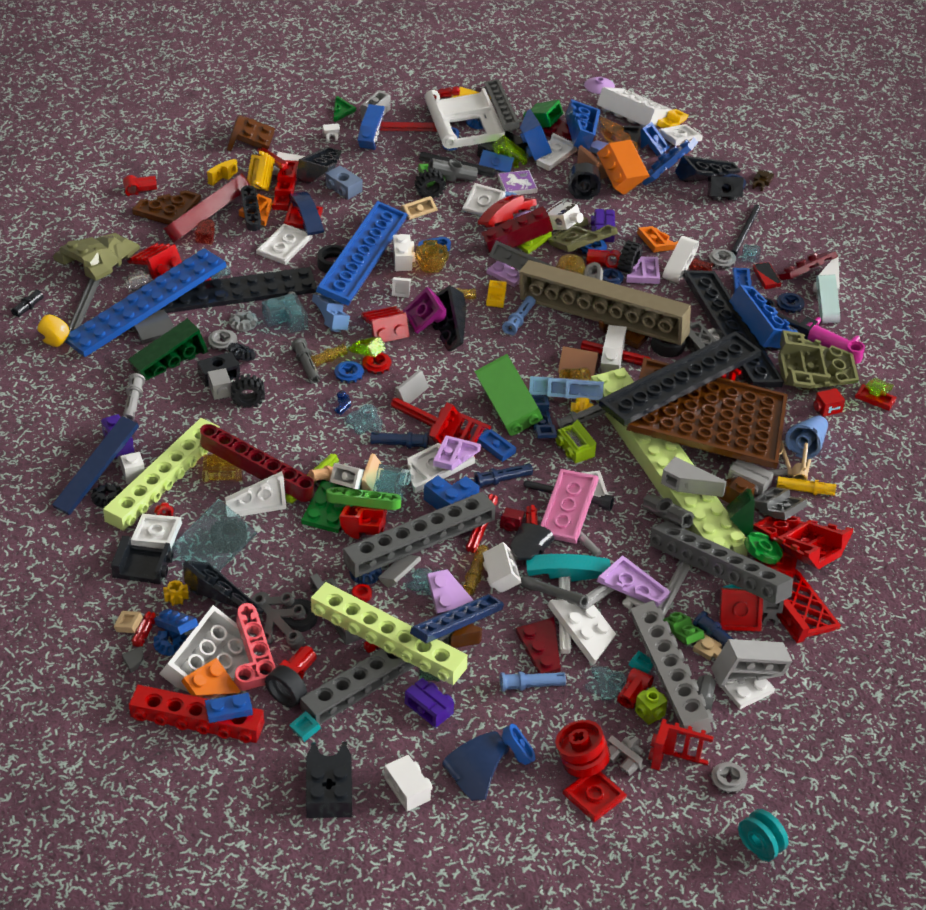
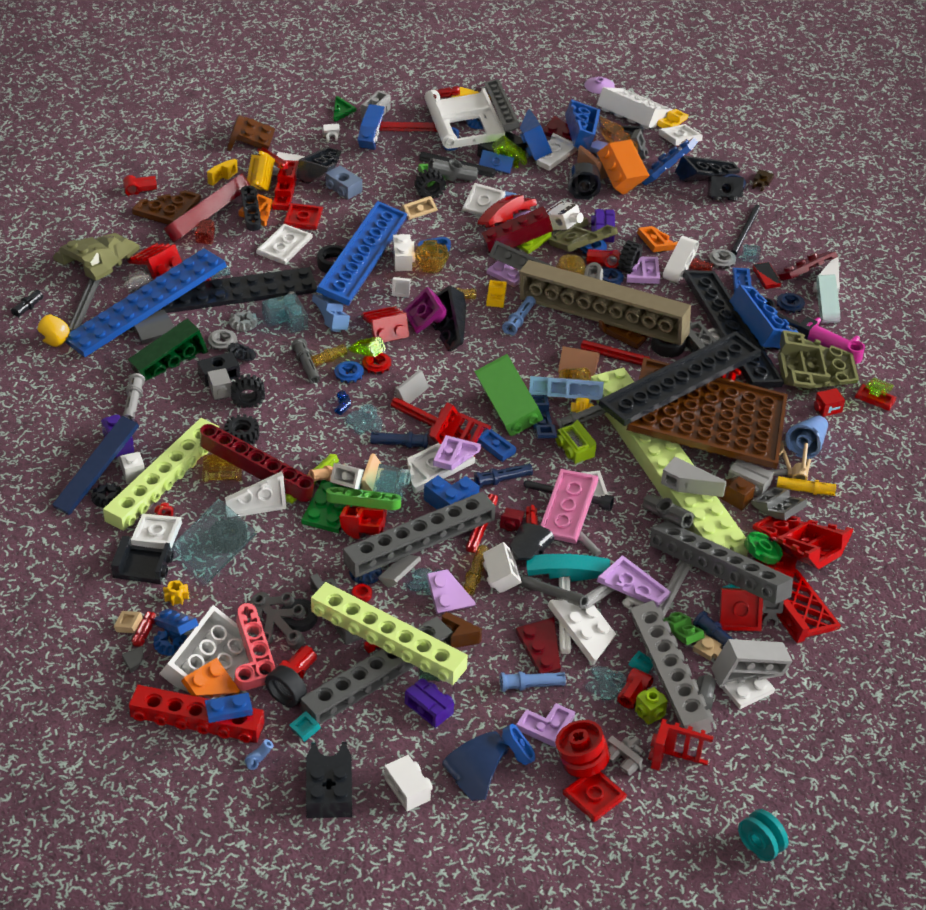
(209, 582): black wedge -> none
(243, 423): none -> black tyre
(258, 755): none -> medium blue arm
(308, 212): dark blue slope -> none
(456, 618): dark blue tile -> none
(518, 182): tile -> none
(545, 728): none -> lavender plate
(547, 112): green torso -> none
(613, 348): white slope -> none
(639, 138): none -> dark grey plate
(652, 137): blue slope -> none
(737, 773): light grey gear -> none
(742, 511): dark green slope -> none

